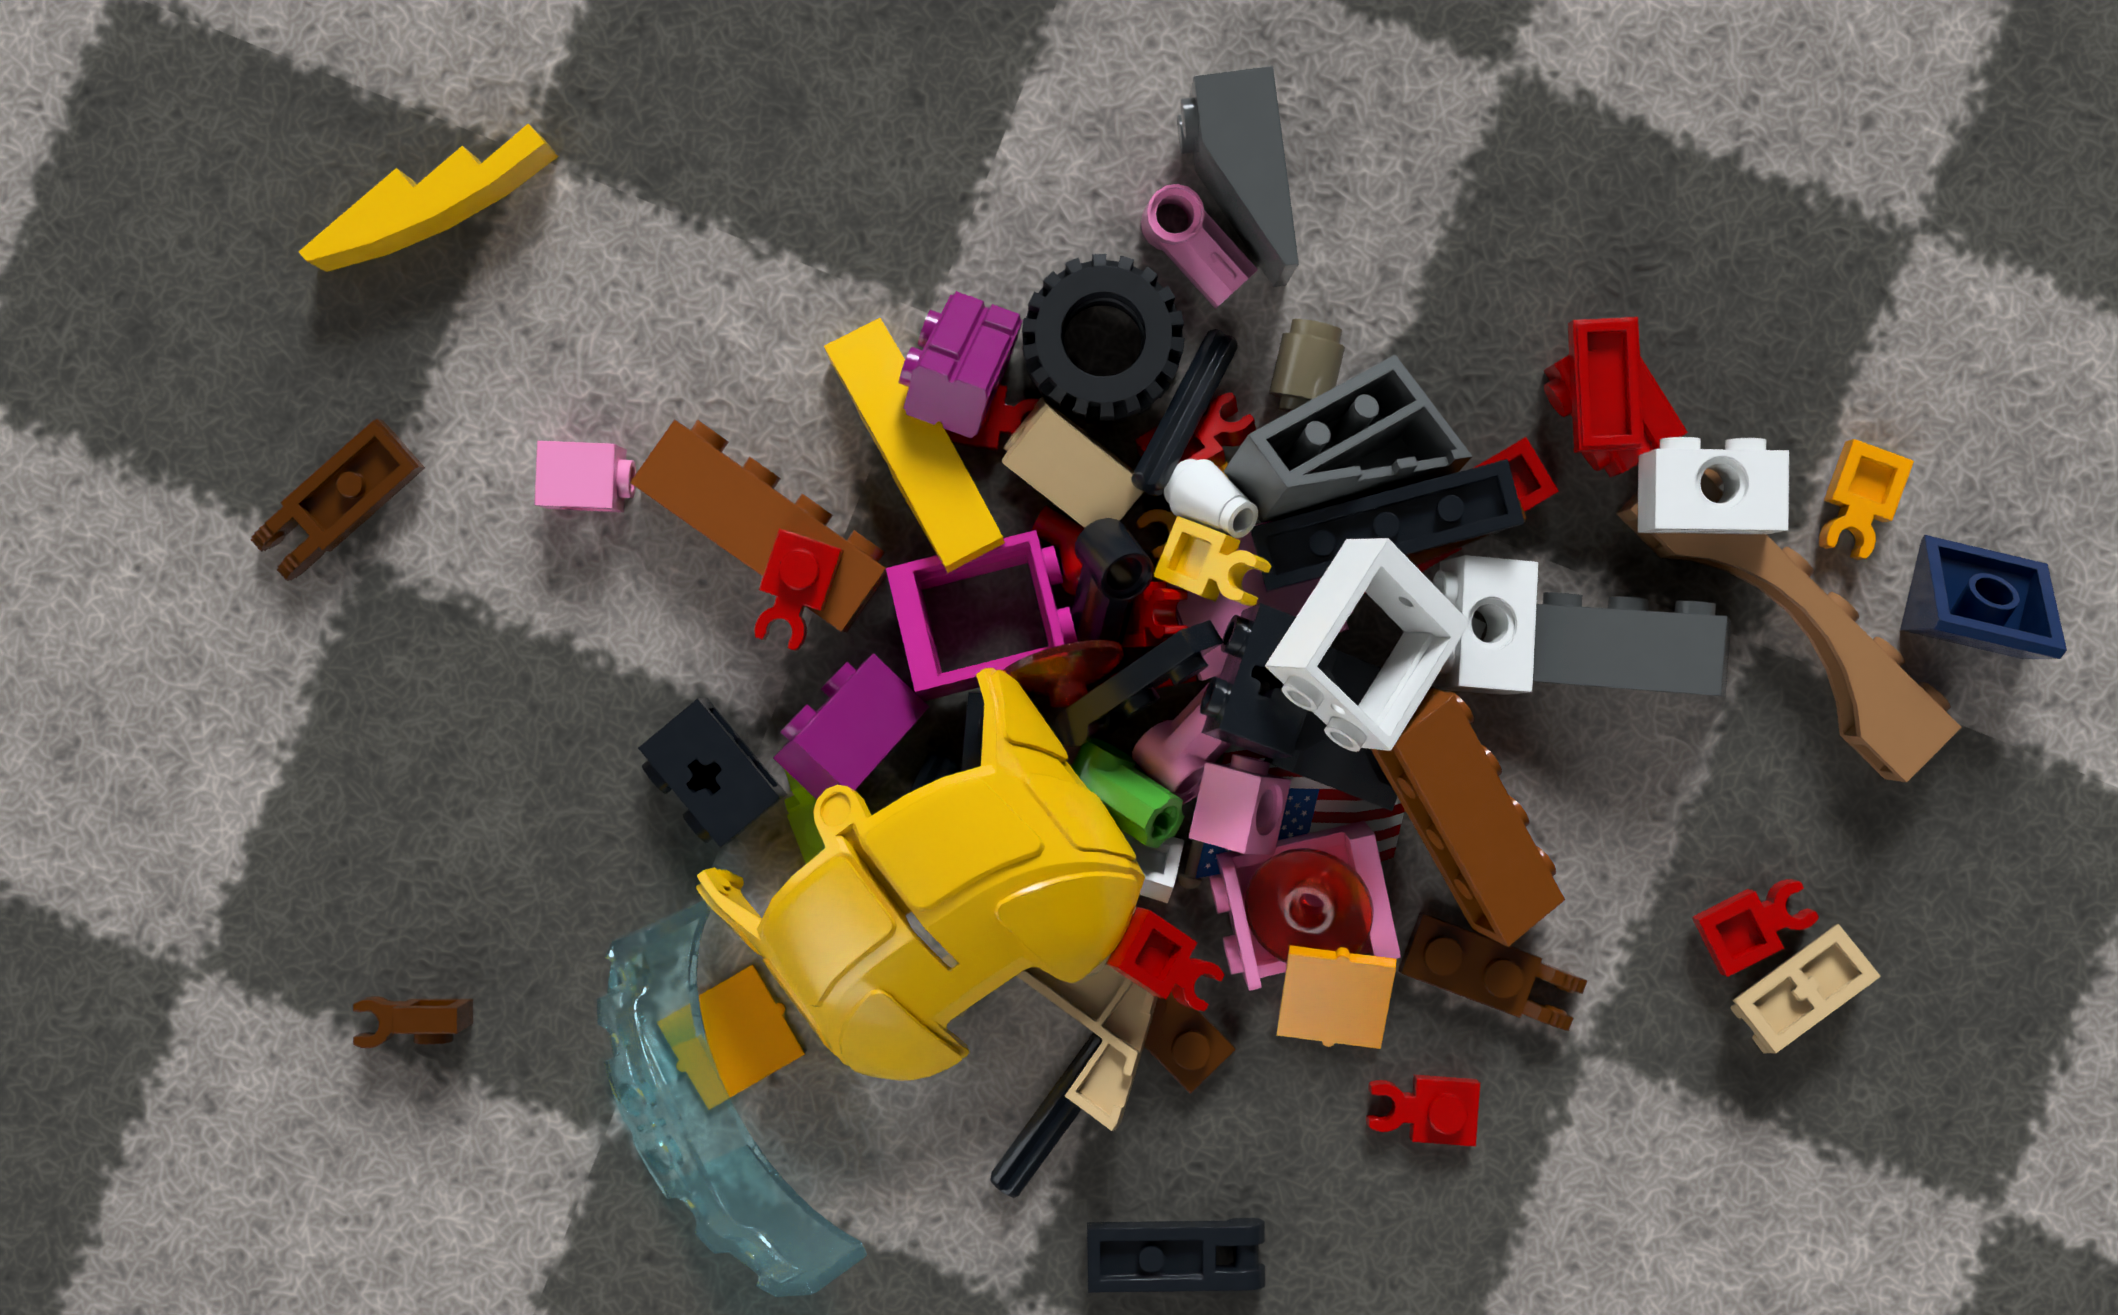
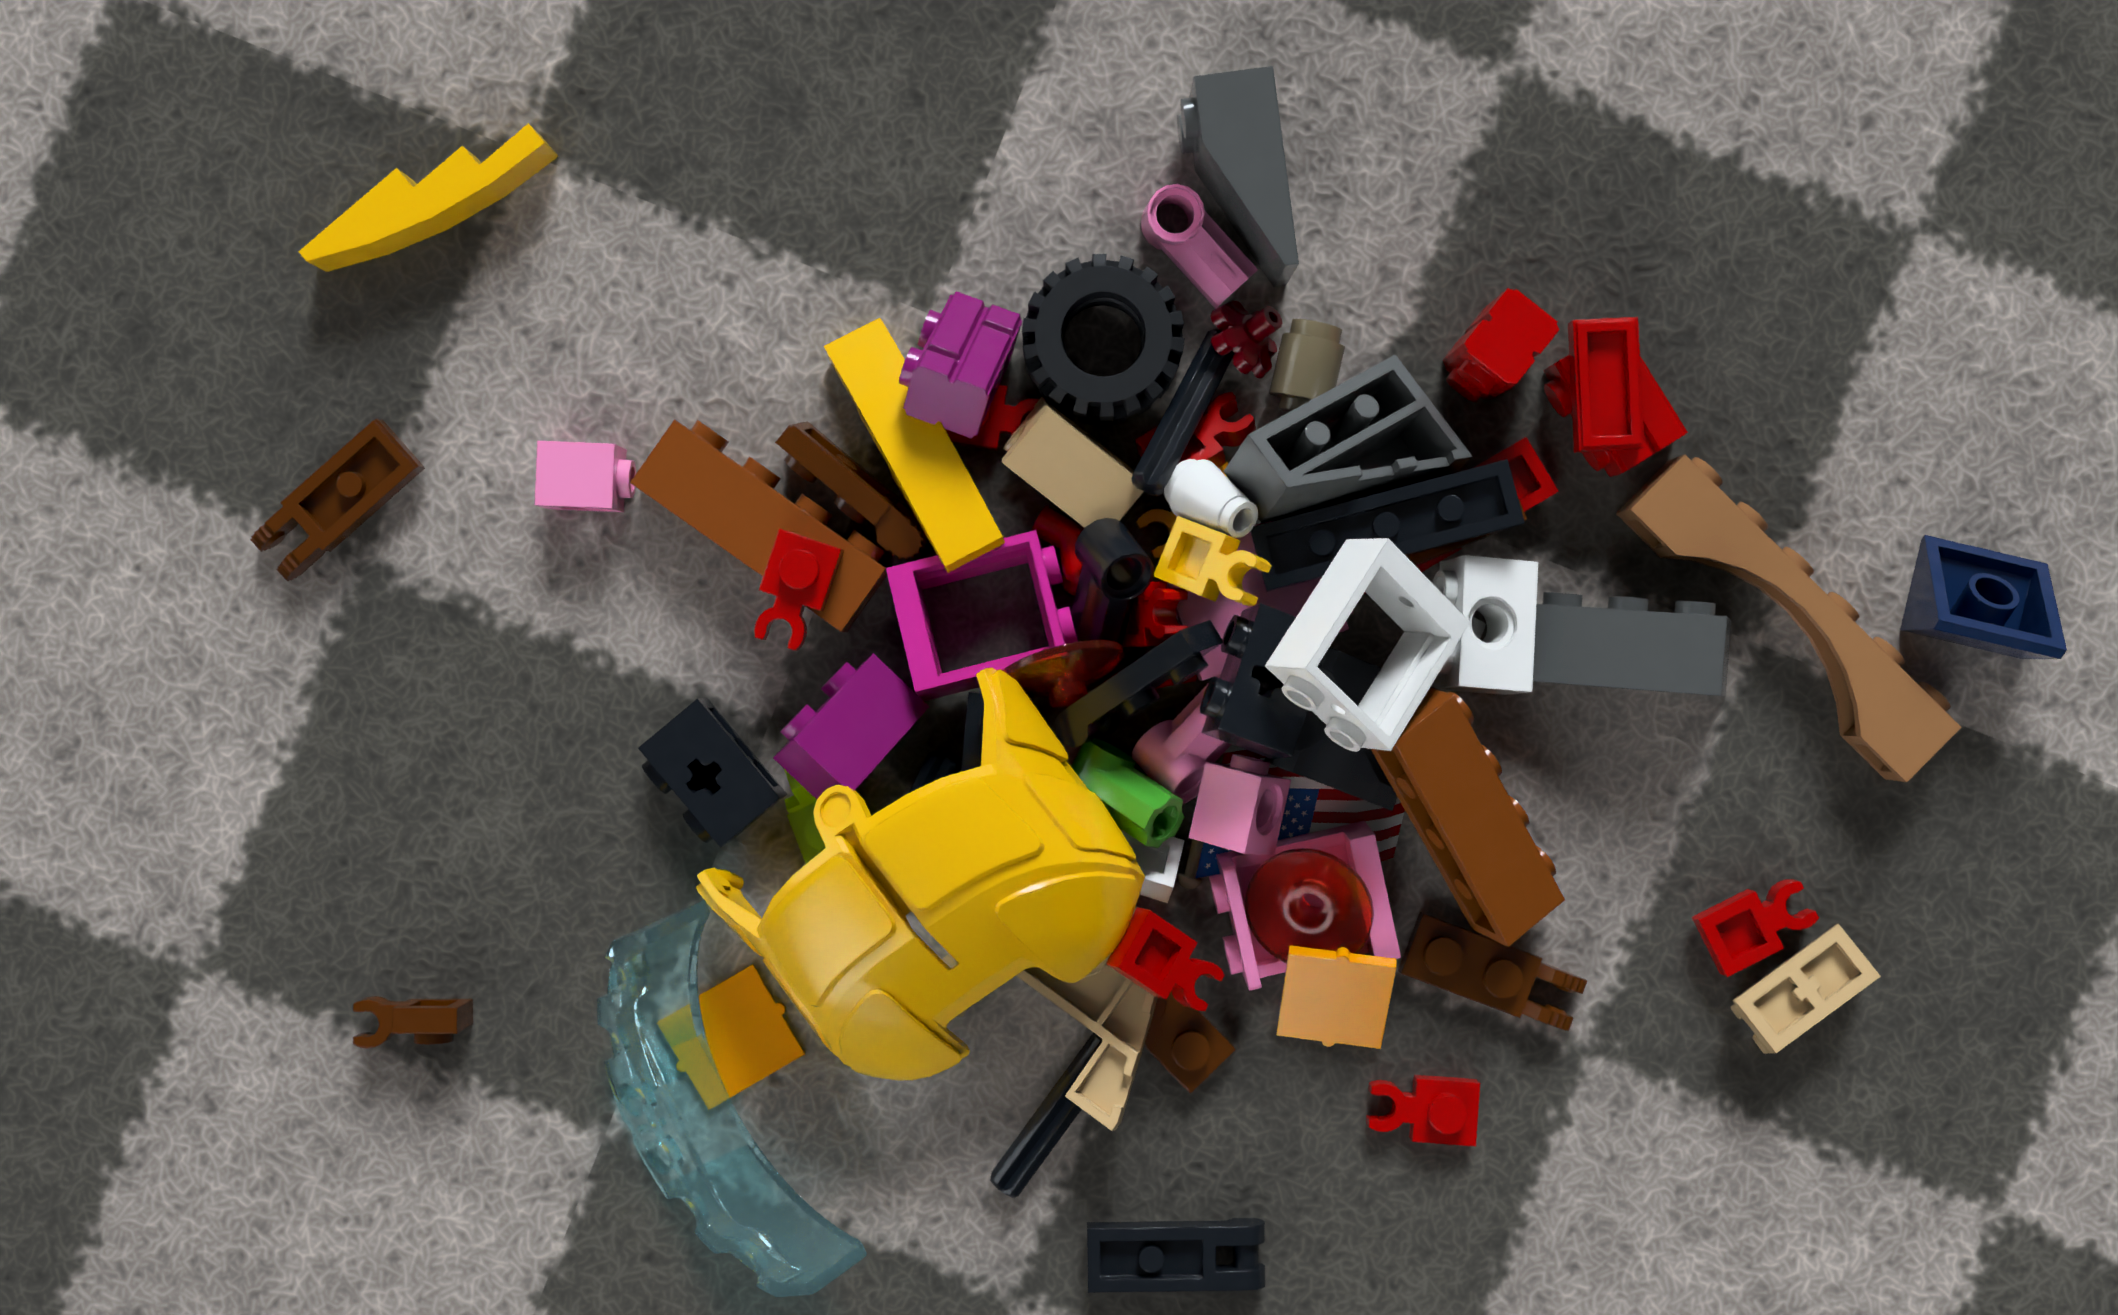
(857, 490): none -> reddish brown hinge
(1246, 336): none -> dark red plant
(1499, 346): none -> red brick
(1753, 494): white brick -> none
(1866, 488): light orange plate -> none

